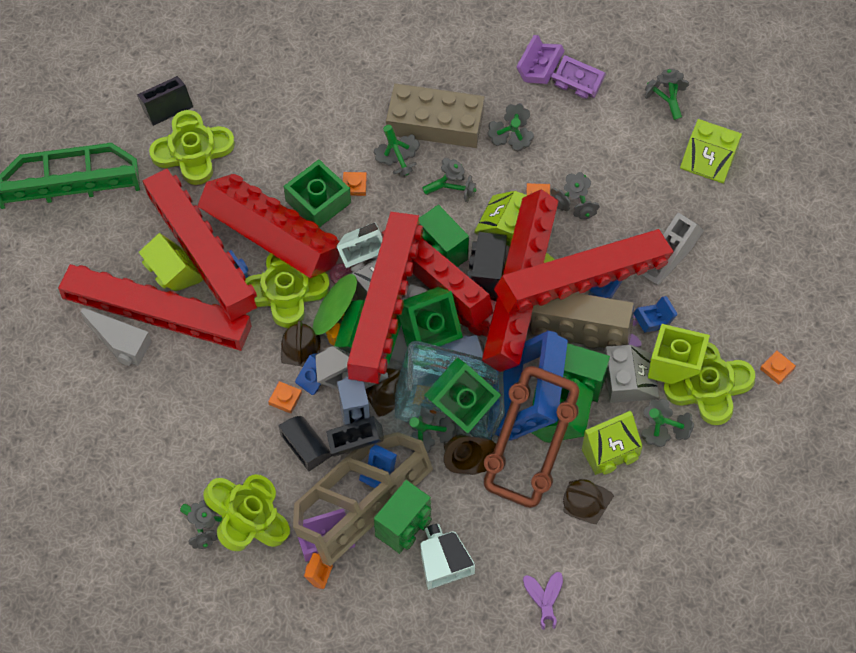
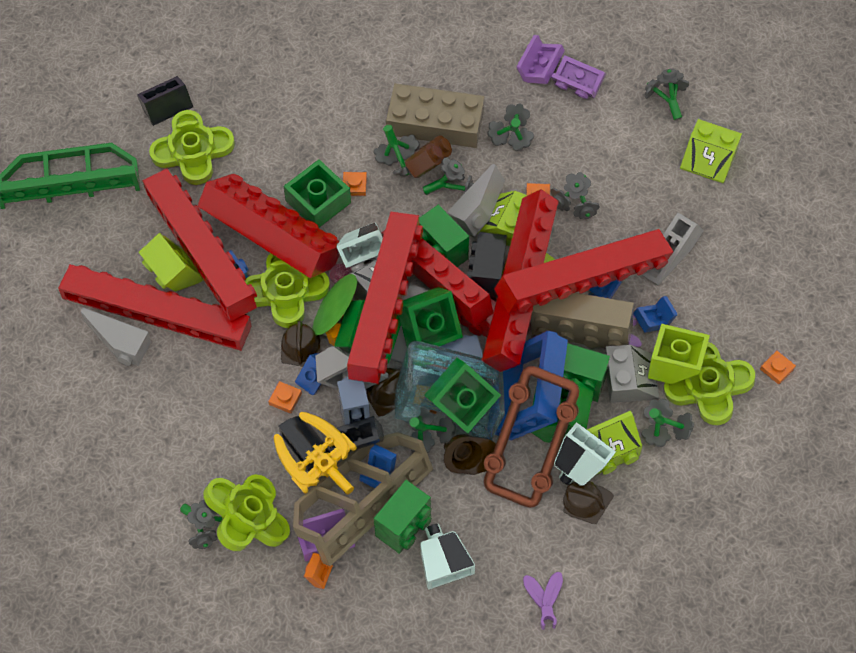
(324, 463): none -> yellow bar
(428, 156): none -> reddish brown brick
(478, 202): none -> light grey slope
(581, 456): none -> light aqua torso

